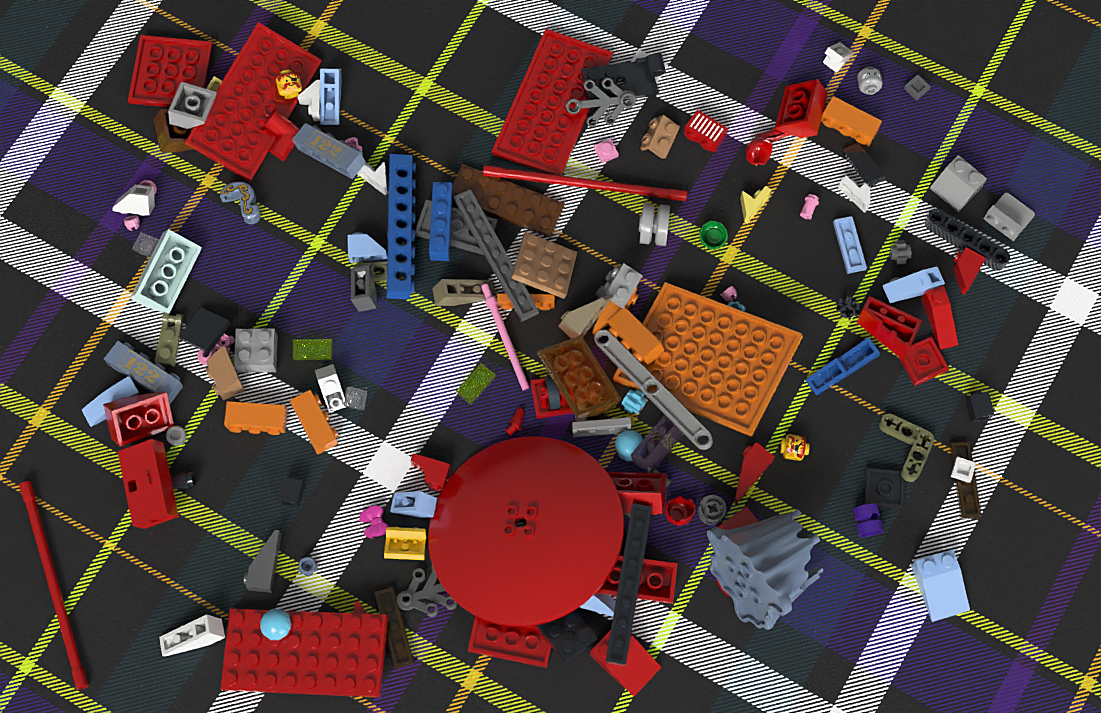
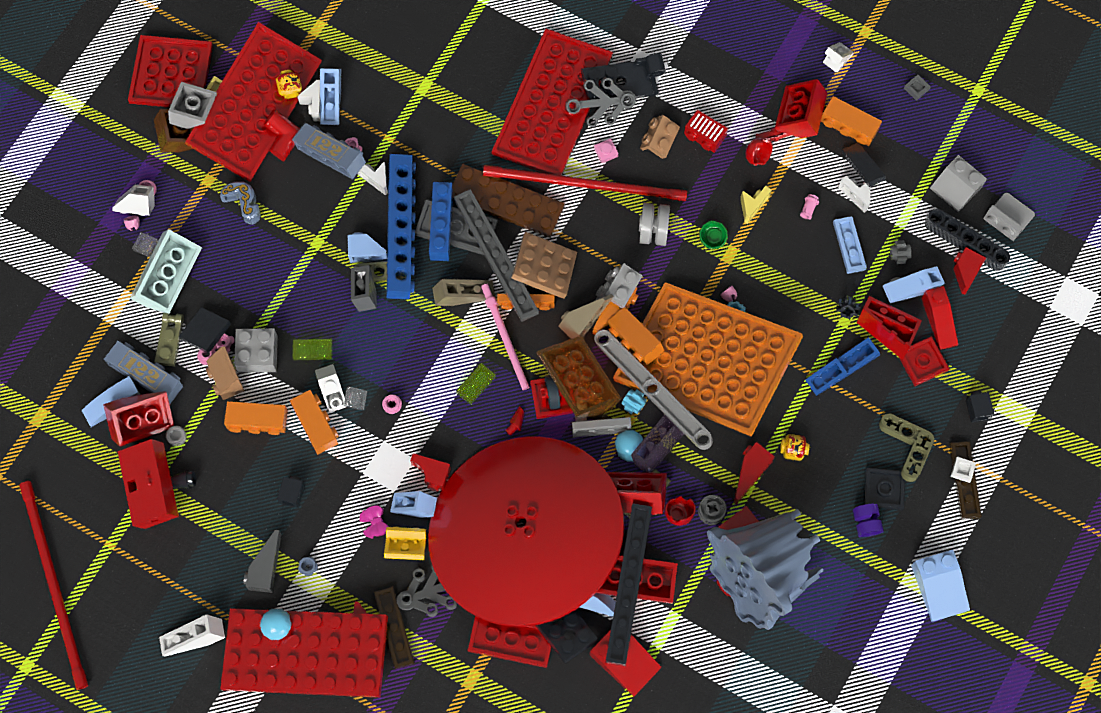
(391, 398): none -> bright pink plate
(869, 80): light grey head -> none

